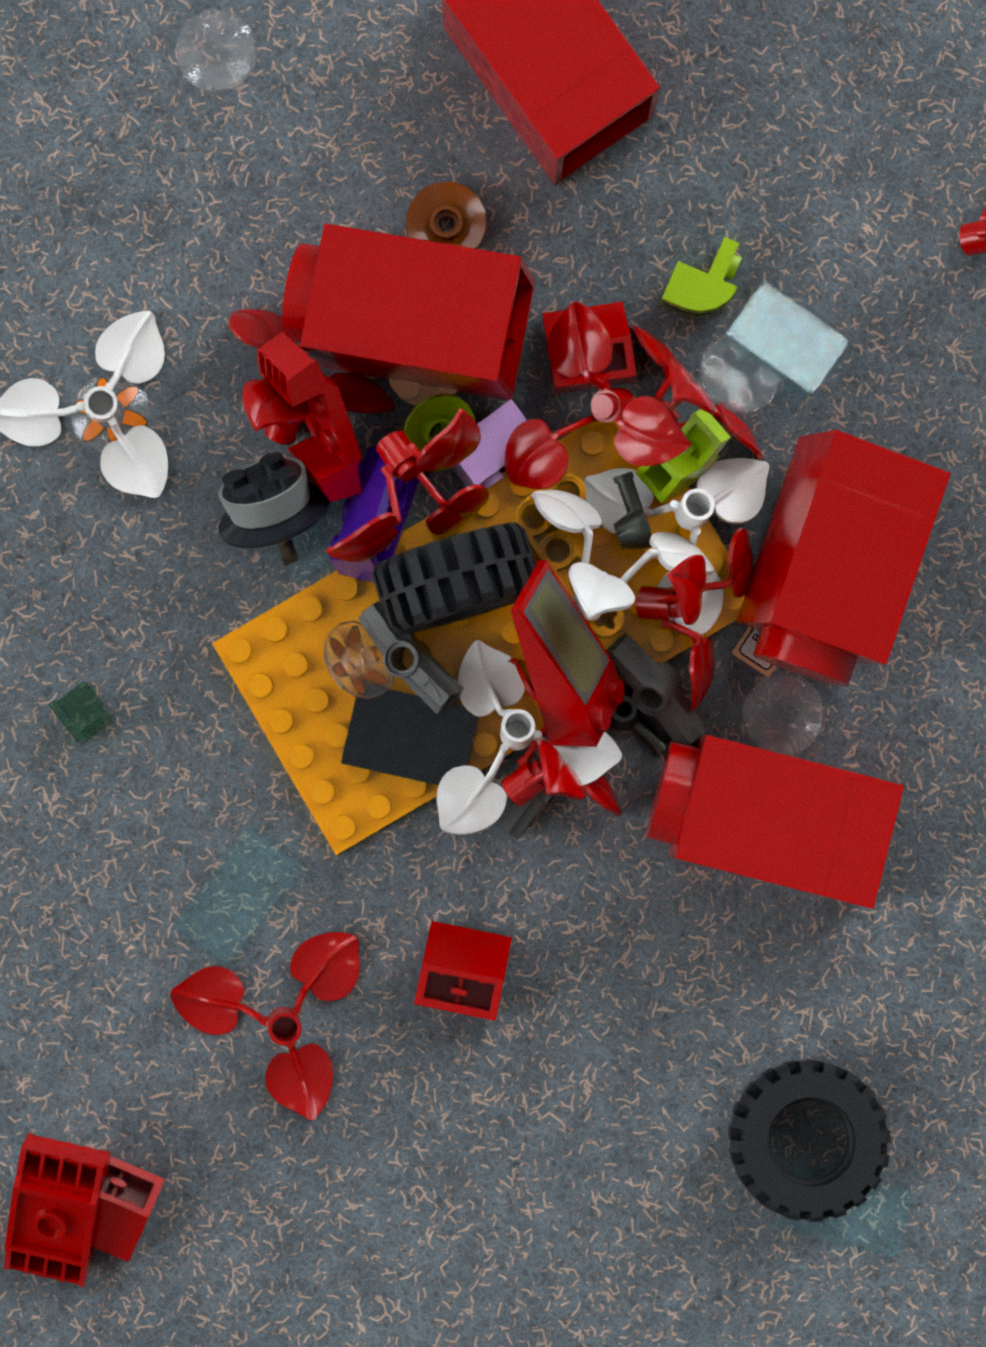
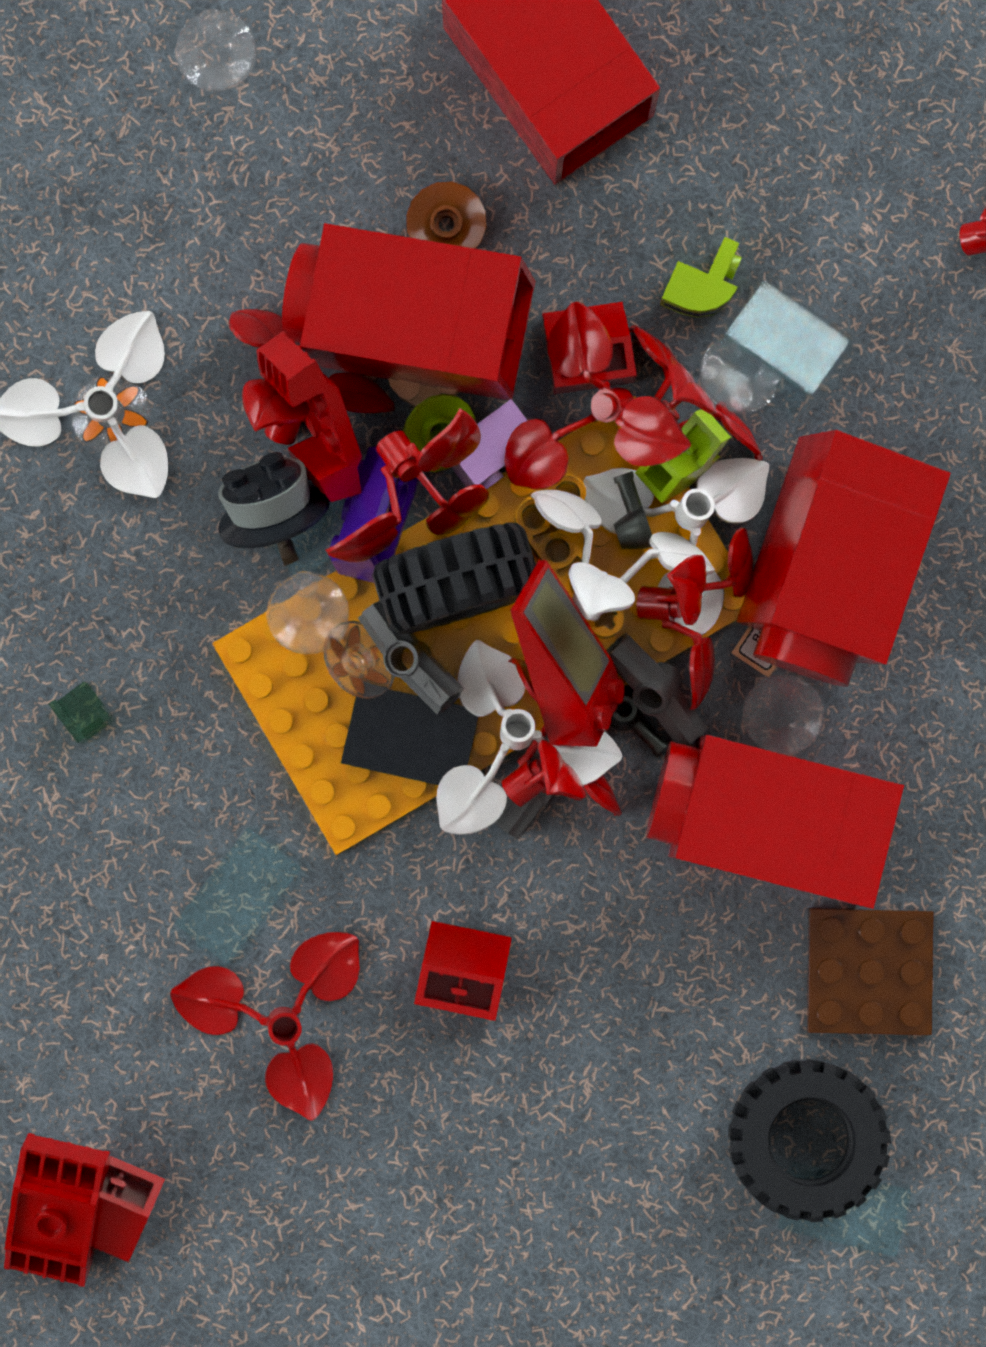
(305, 611): none -> clear dish
(870, 971): none -> reddish brown plate

